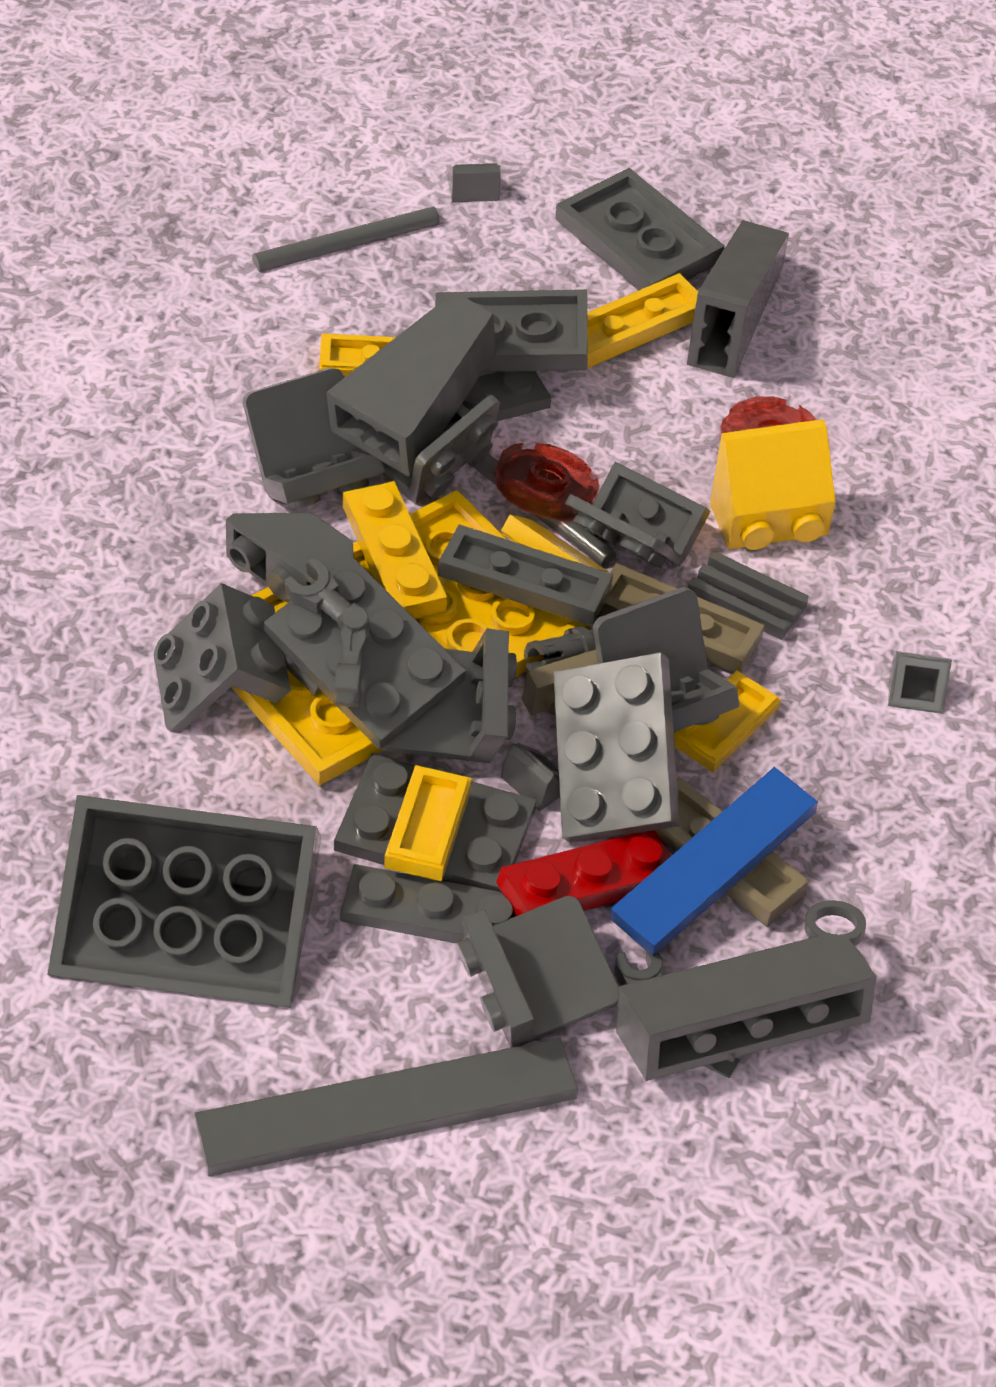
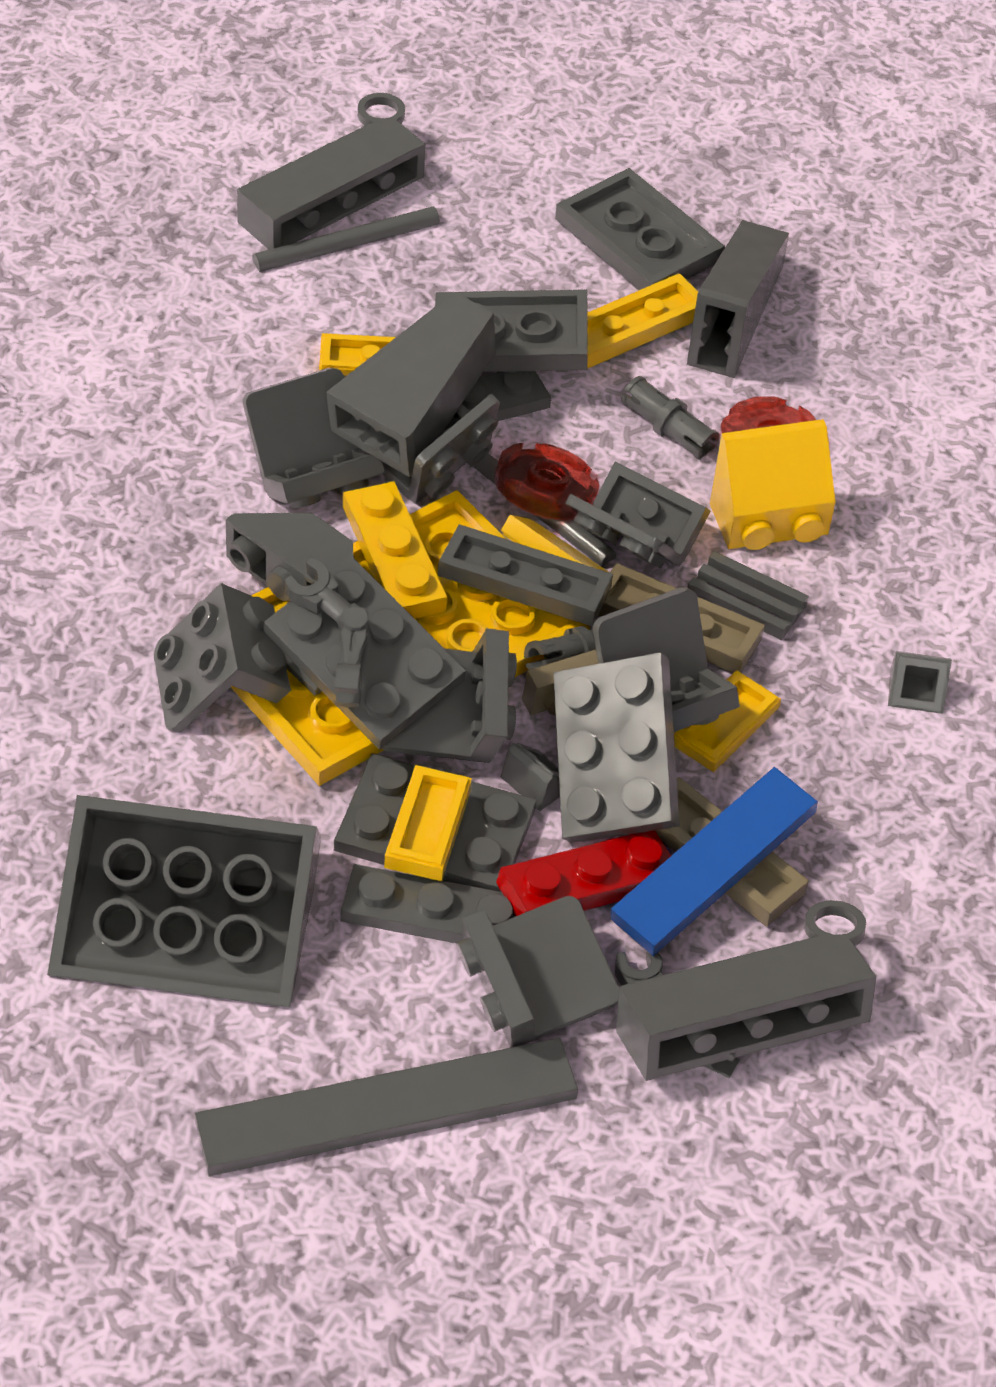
(333, 178): none -> dark grey hinge
(474, 182): dark grey slope -> none
(669, 417): none -> dark grey pin

